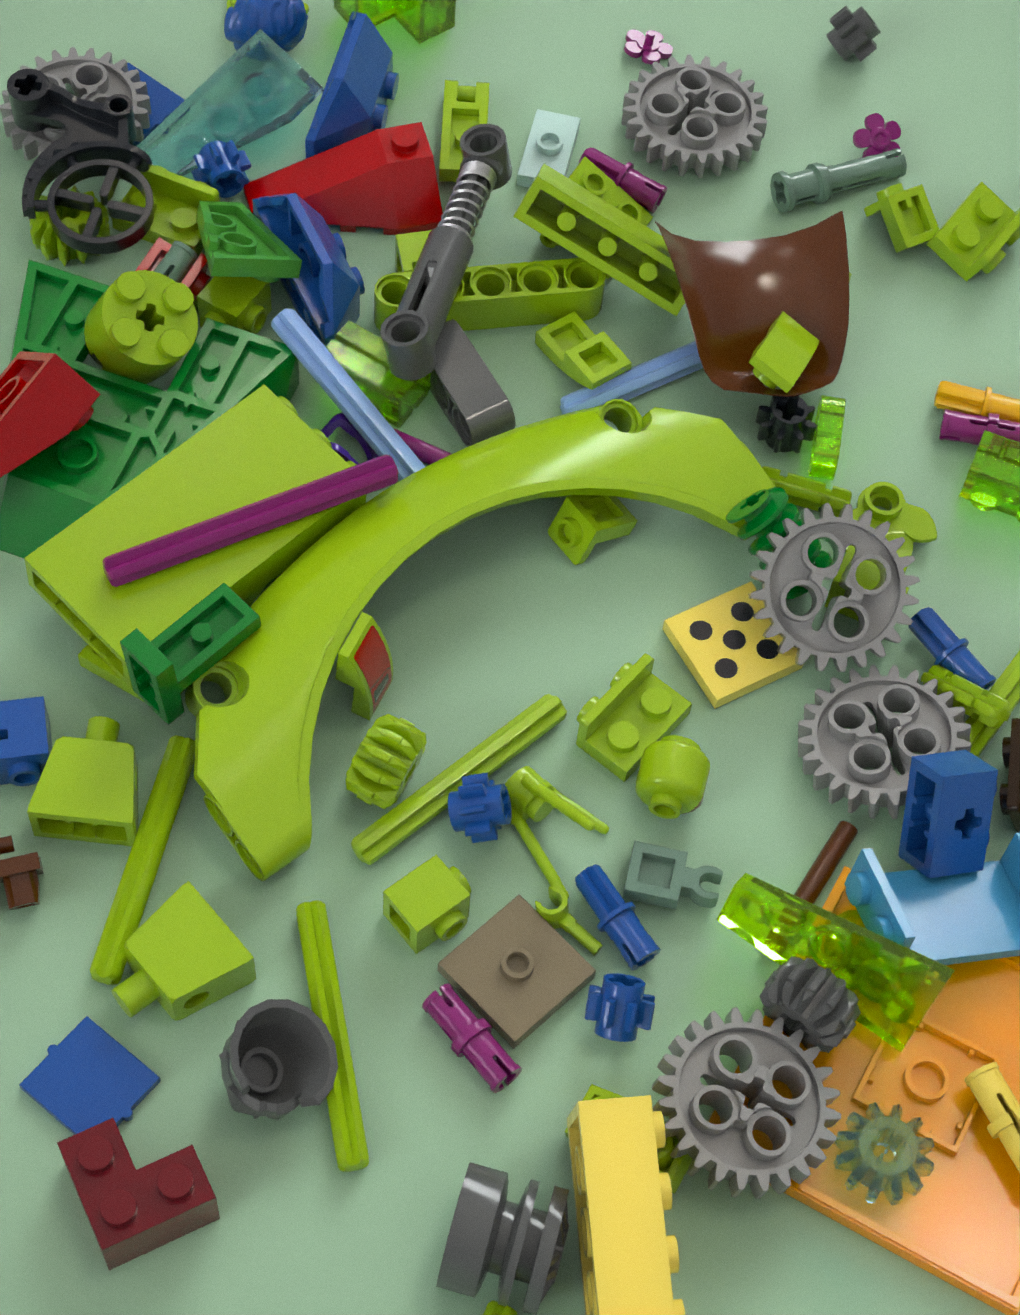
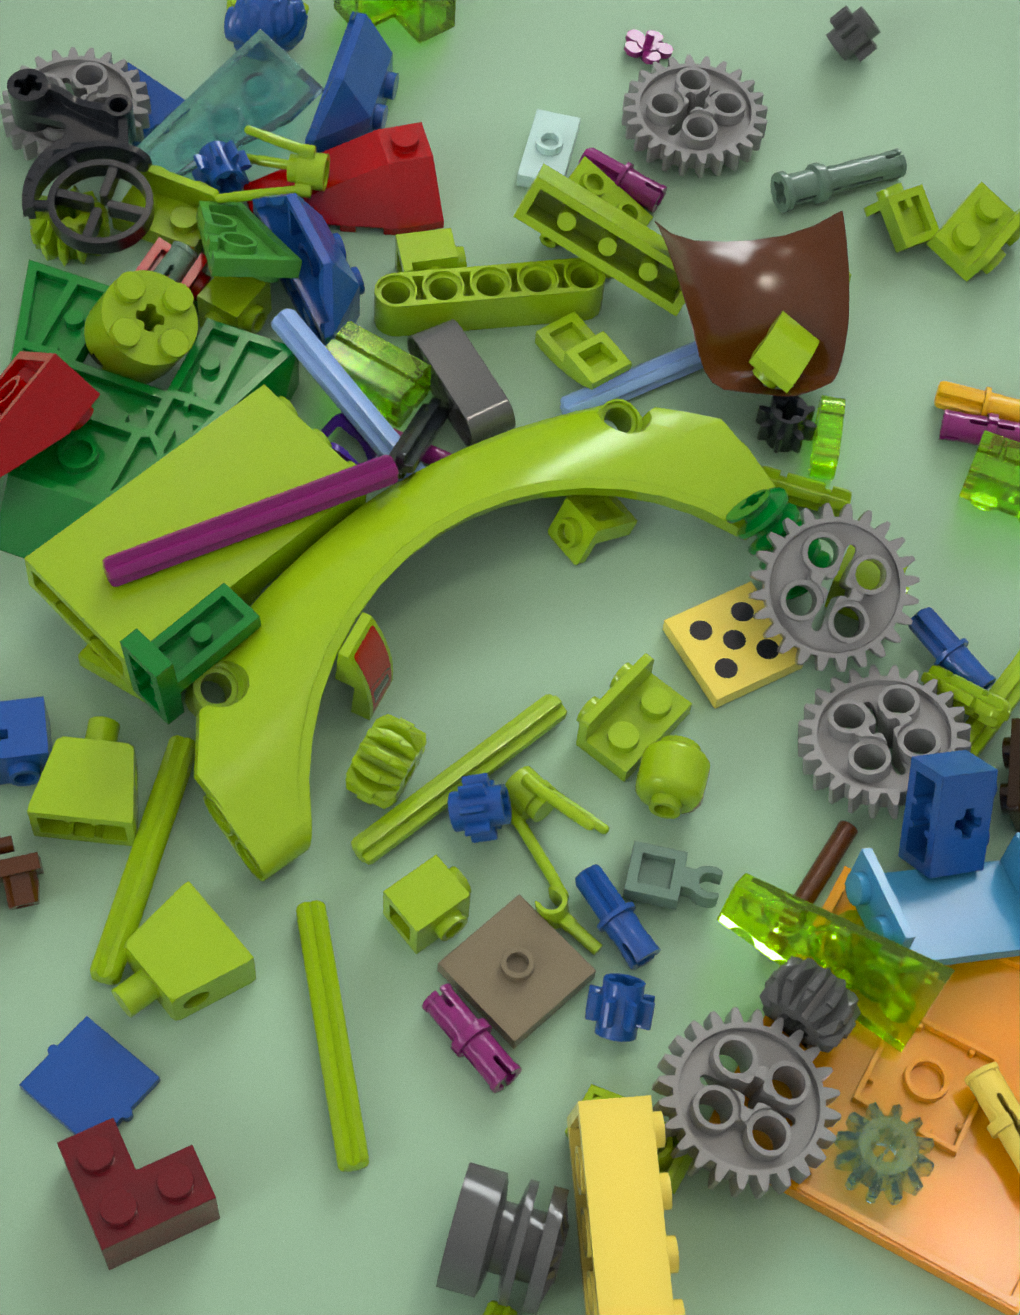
(278, 1060): dark grey helmet -> none
(306, 169): none -> lime plant
(415, 327): dark grey piece -> none
(418, 436): none -> black axle
(461, 110): lime plate -> none
(877, 135): magenta plant -> none
(905, 519): lime plate -> none

